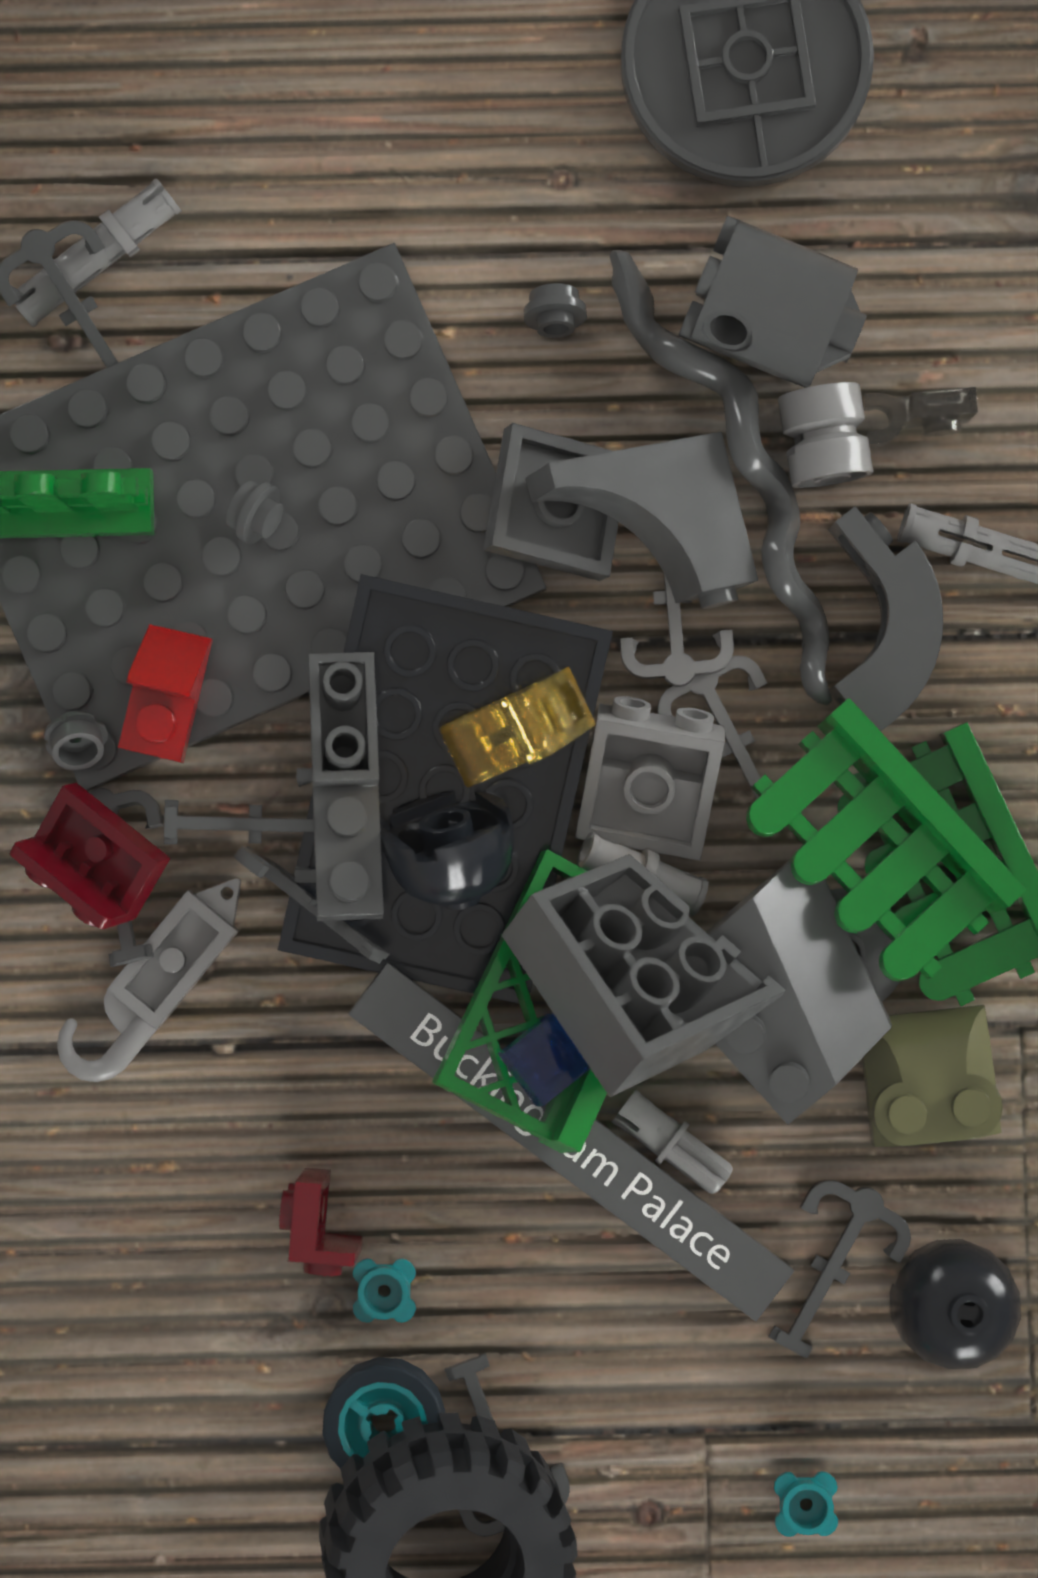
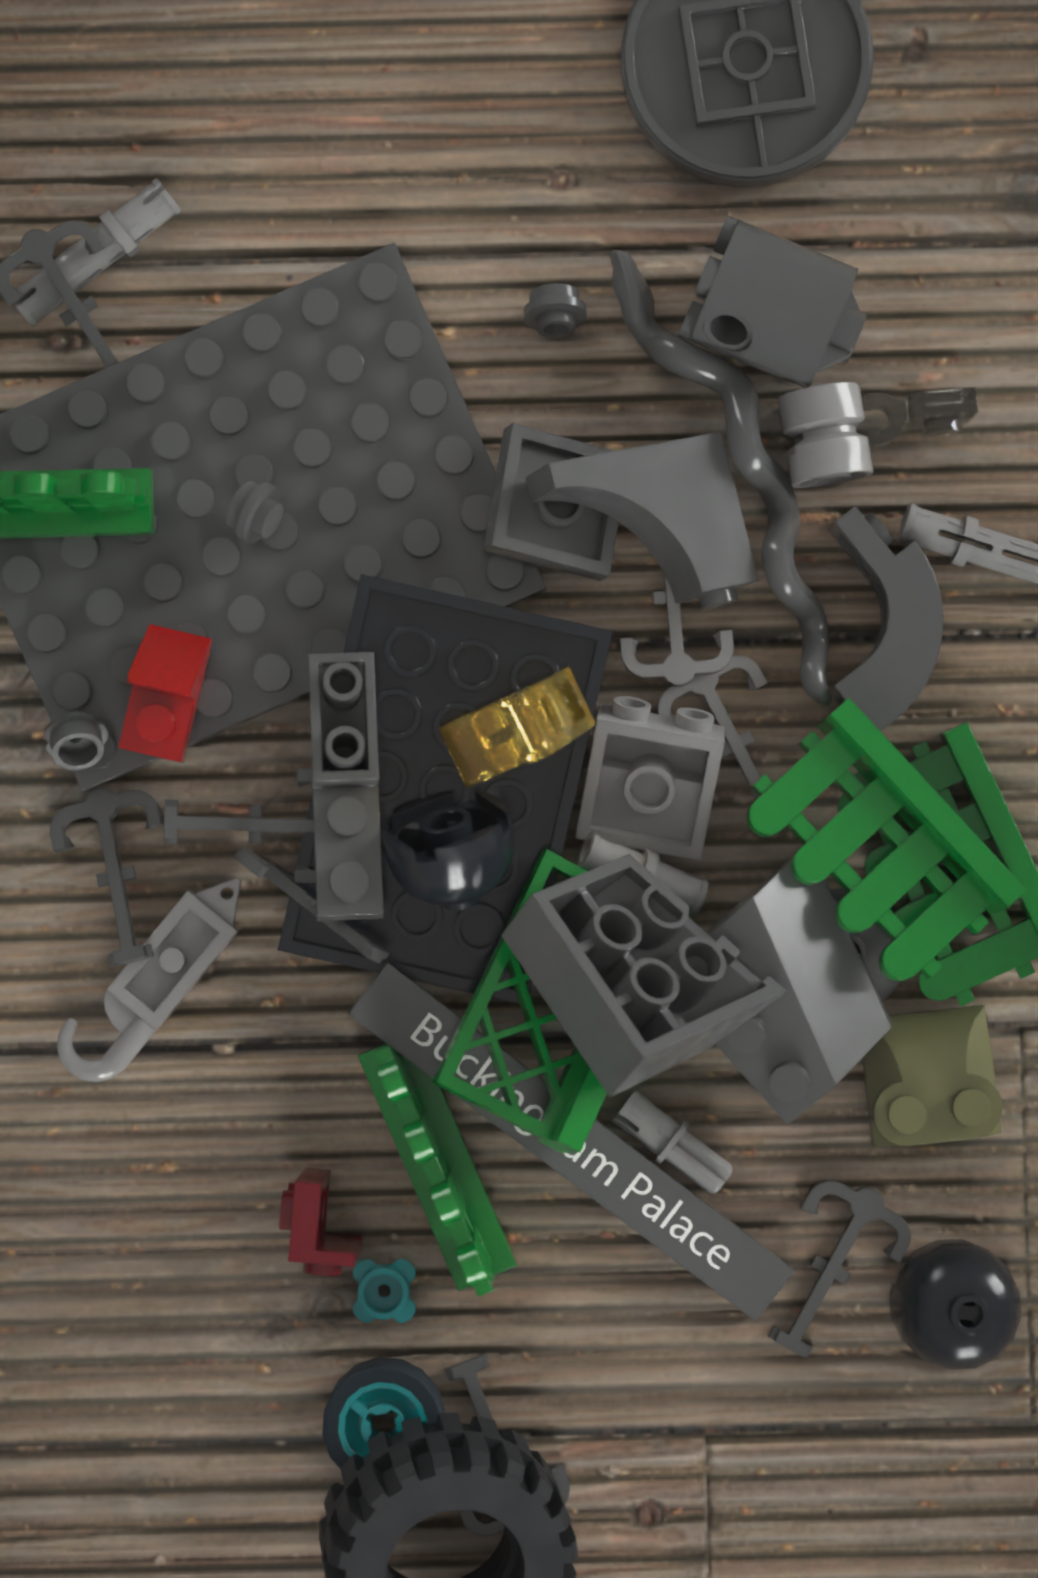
(91, 859): dark red bracket -> none
(439, 1169): none -> green fence
(544, 1060): clear blue plate -> none
(819, 1517): teal plate -> none

